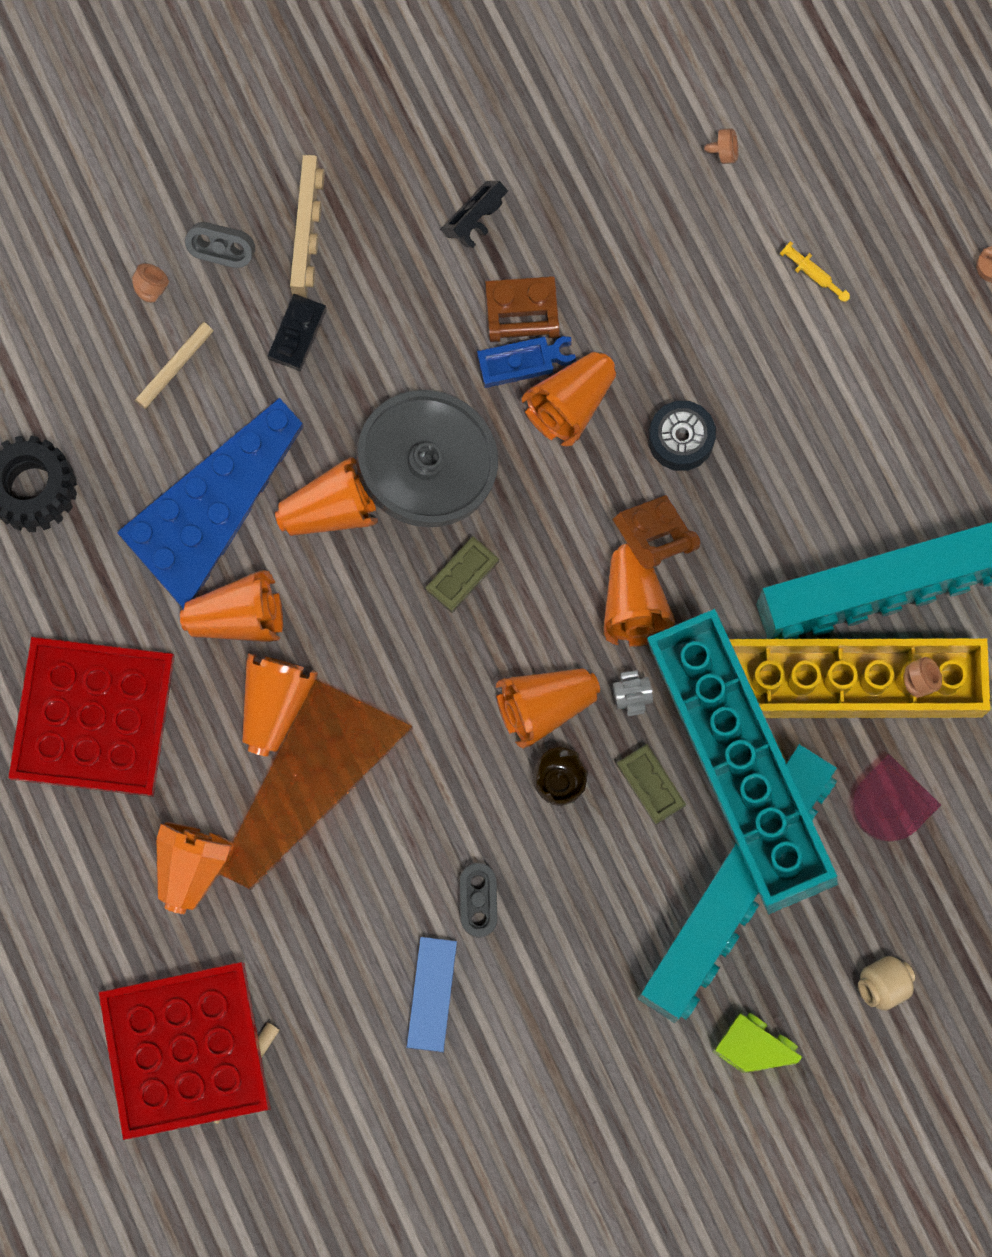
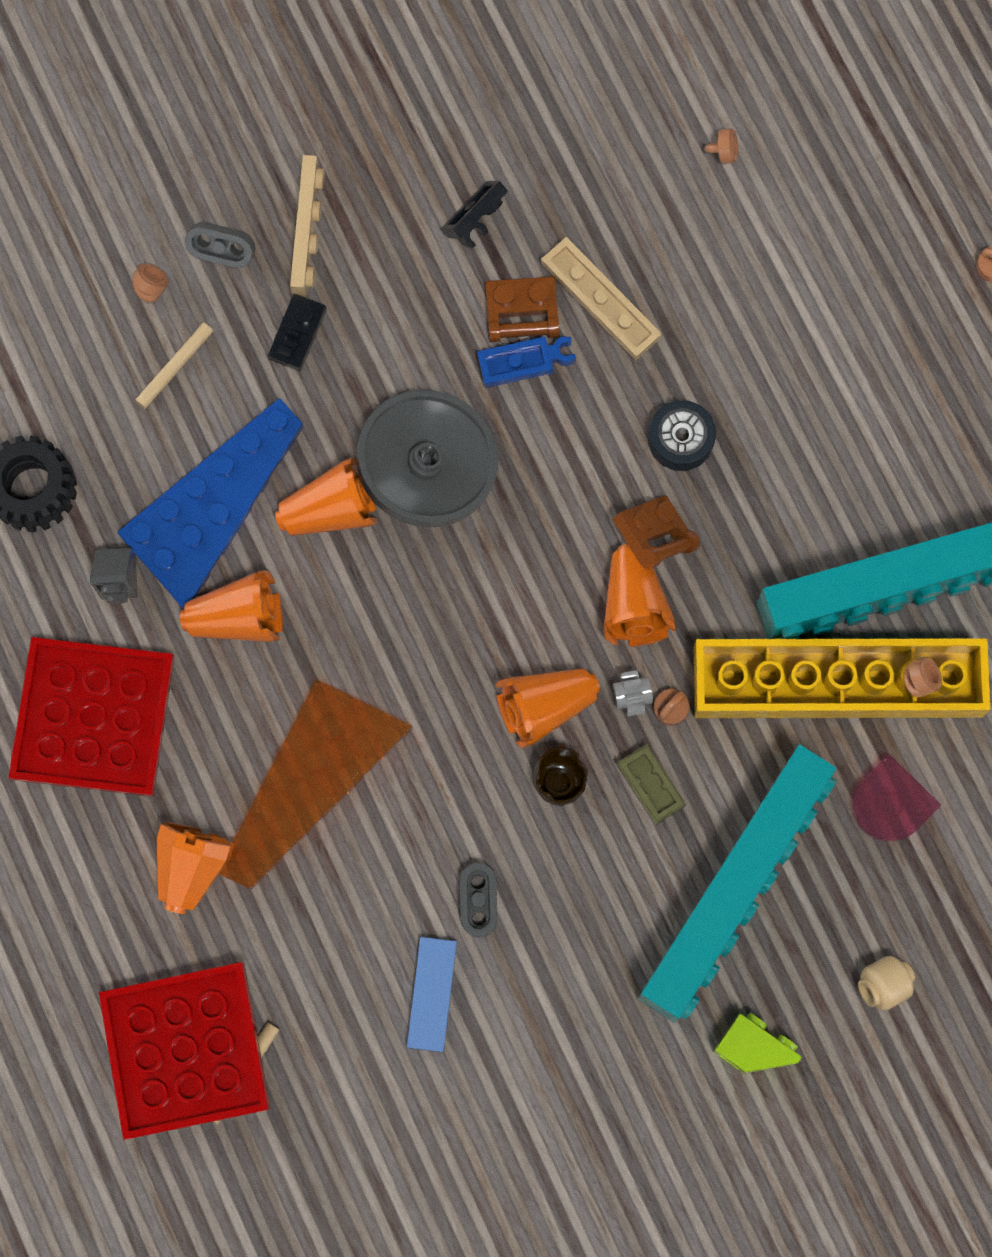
(114, 575): none -> dark grey slope
(272, 701): orange cone -> none
(462, 574): olive plate -> none
(570, 397): orange cone -> none
(601, 298): none -> tan plate
(671, 707): none -> nougat tile
(742, 762): teal brick -> none
(813, 270): yellow piece -> none

